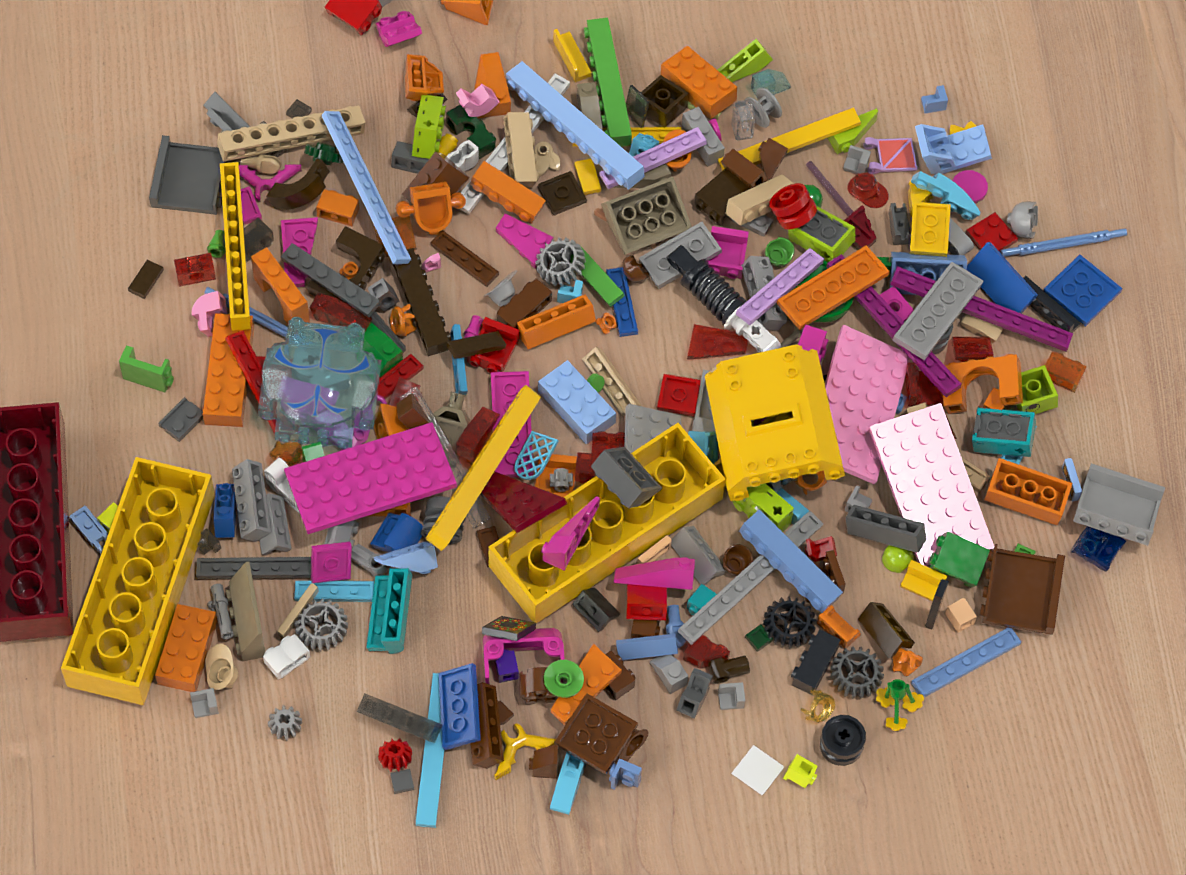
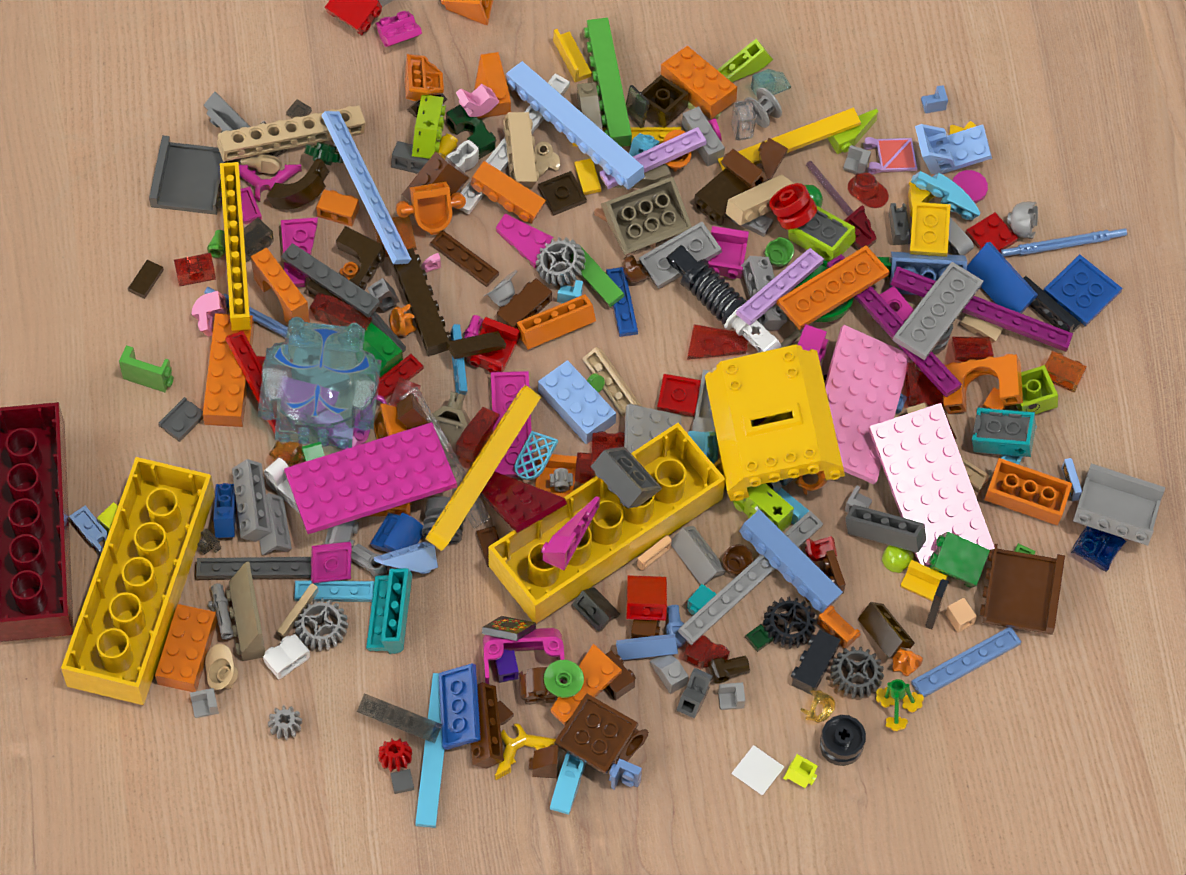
(609, 319): orange plate -> none
(663, 573): dark pink wedge -> none

